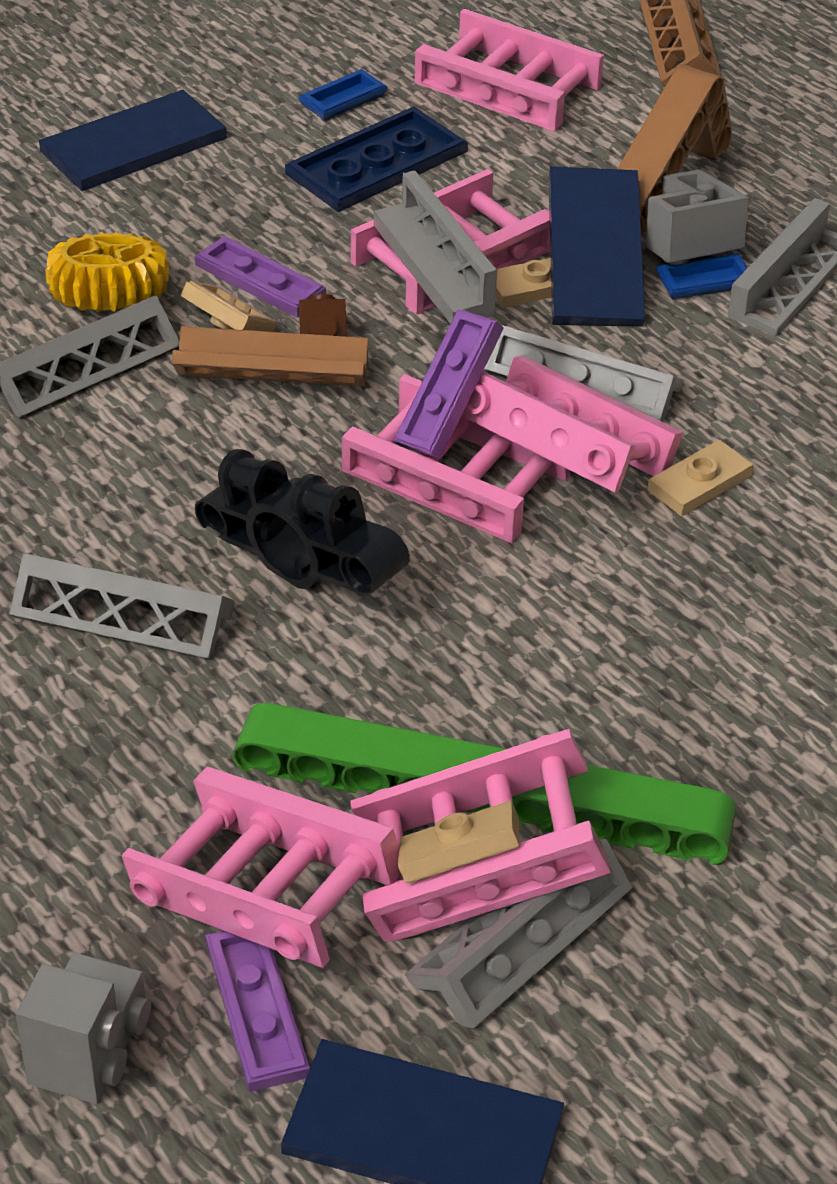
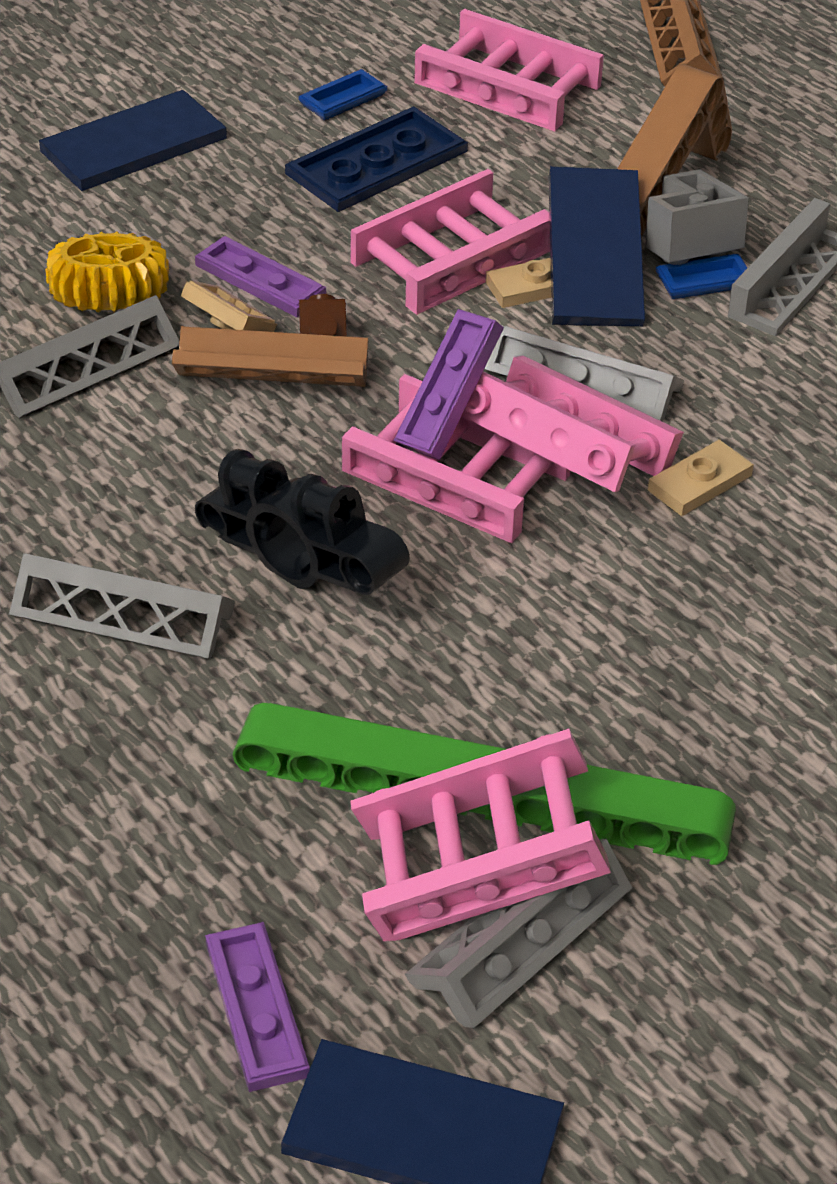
(78, 1025): light grey brick -> none
(265, 818): bright pink fence -> none
(438, 251): light grey fence -> none
(458, 841): tan plate -> none

